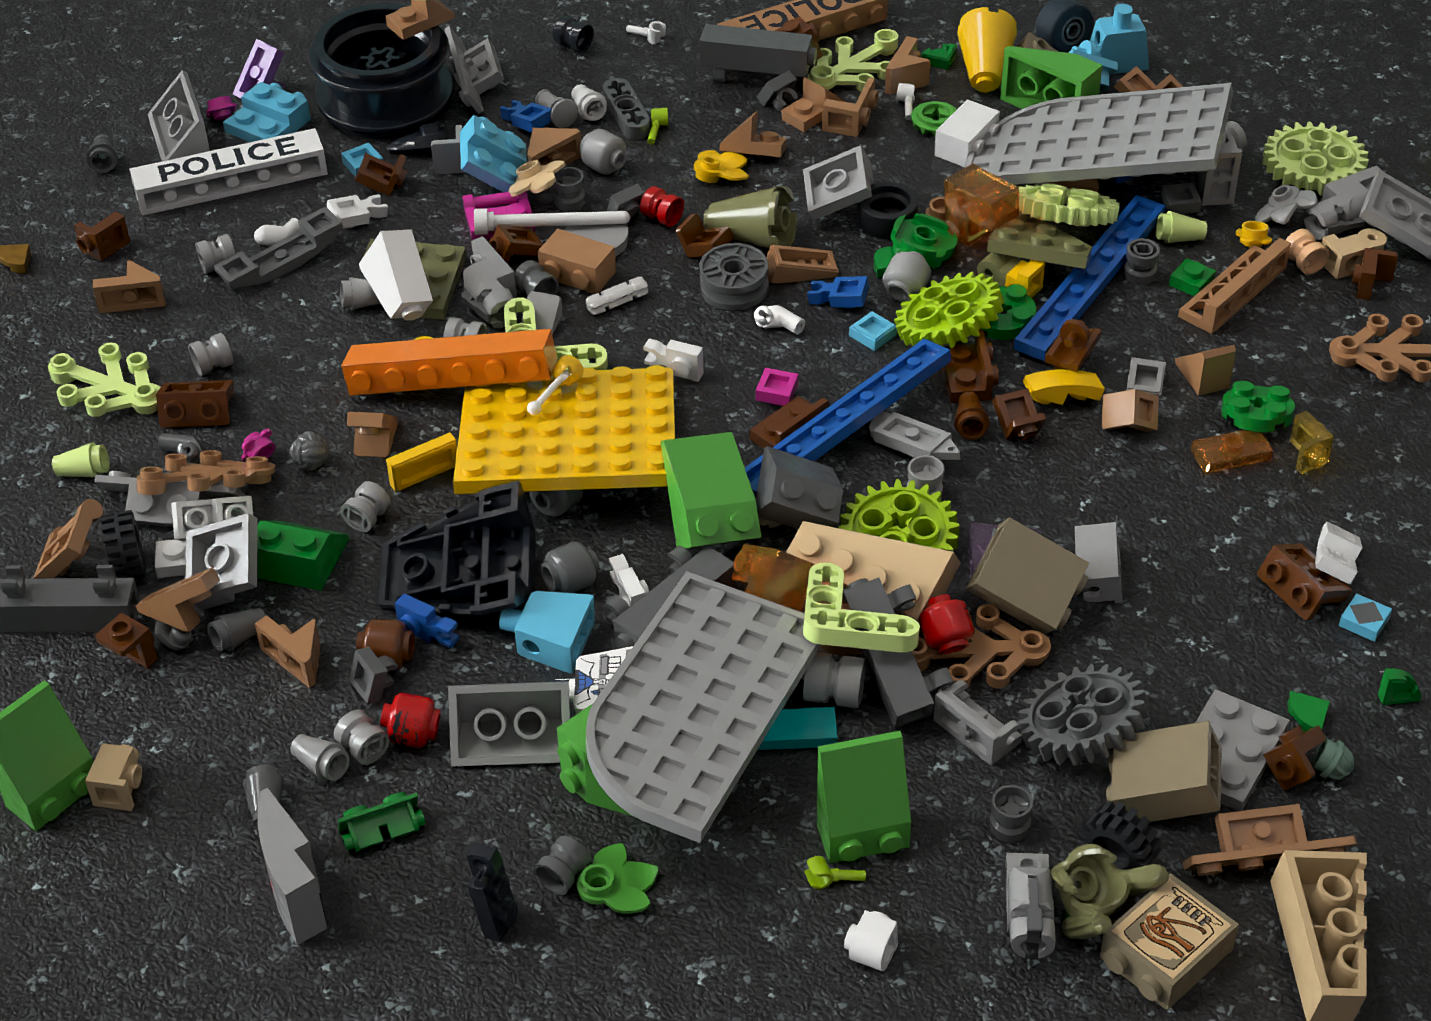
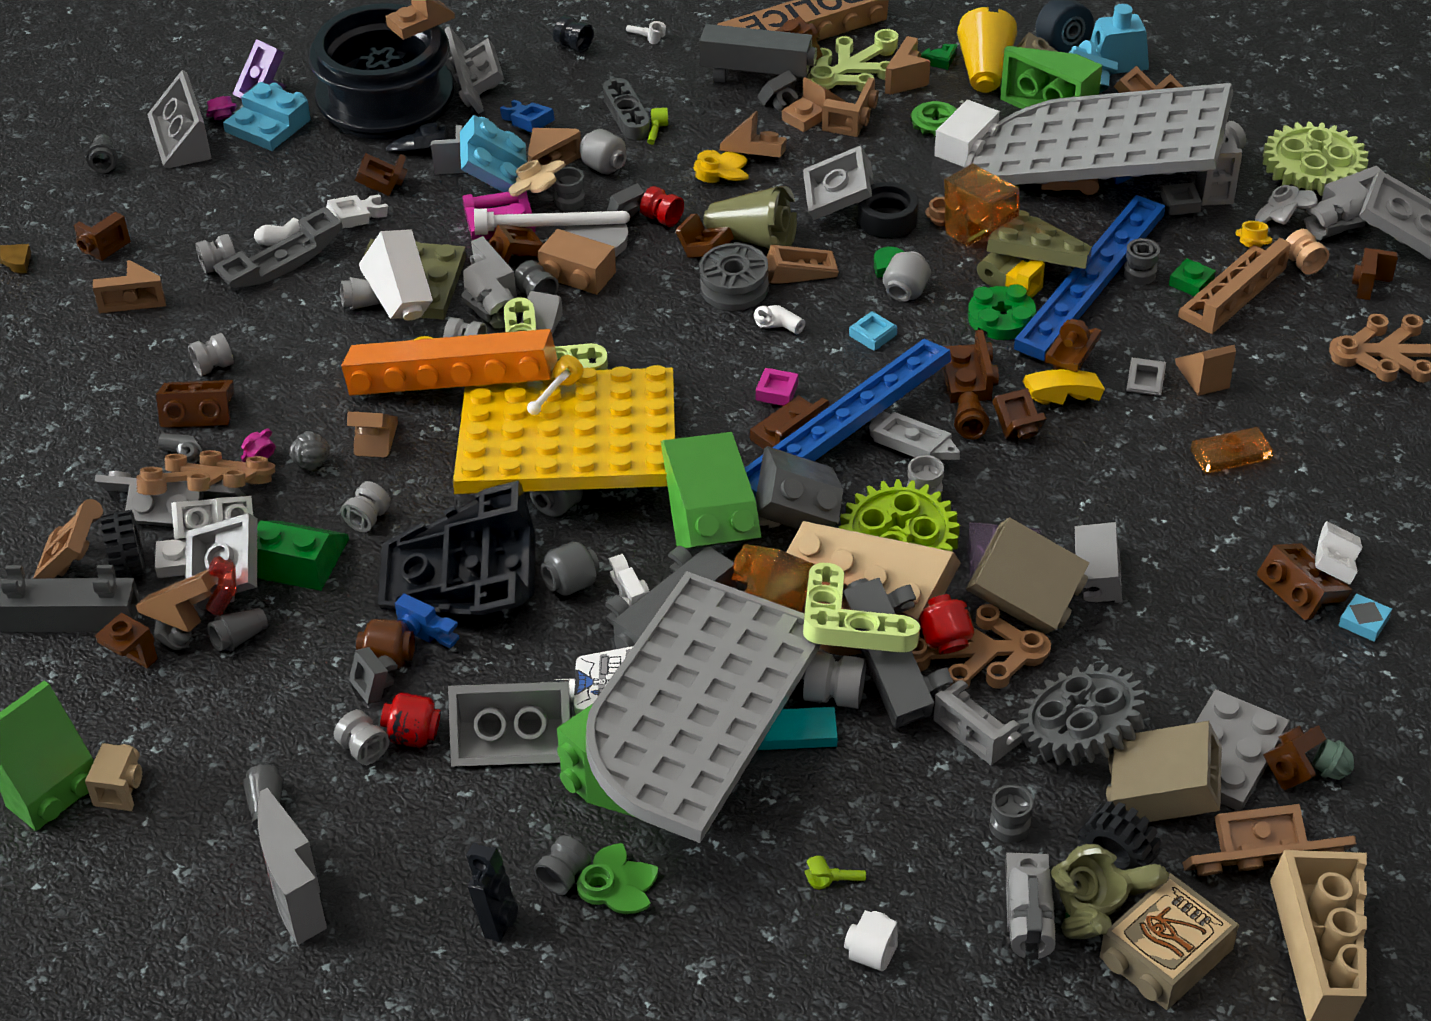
(82, 461): yellowish green cone -> none
(141, 397): yellowish green plant -> none
(226, 586): none -> clear red arm
(228, 171): white brick -> none
(293, 651): medium nougat slope -> none
(321, 757): light grey cone -> none
(353, 157): medium azure tile -> none
(365, 822): green hinge -> none
(422, 462): yellow tile -> none
(551, 627): medium azure torso -> none
(563, 110): light grey pin -> none
(589, 102): white cone -> none
(616, 295): white axle -> none
(682, 358): white plate -> none
(843, 292): blue plate -> none
(863, 797): bright green slope -> none
(905, 94): white hand -> none
(925, 236): green plate -> none
(950, 310): lime gear -> none
(1082, 208): yellowish green gear -> none
(1130, 409): medium nougat panel -> none
(1179, 228): yellowish green cone -> none
(1258, 406): green plate -> none
(1307, 710): green tile -> none
(1312, 442): clear yellow bracket -> none
(1349, 250): tan leg -> none
(1398, 687): green tile -> none

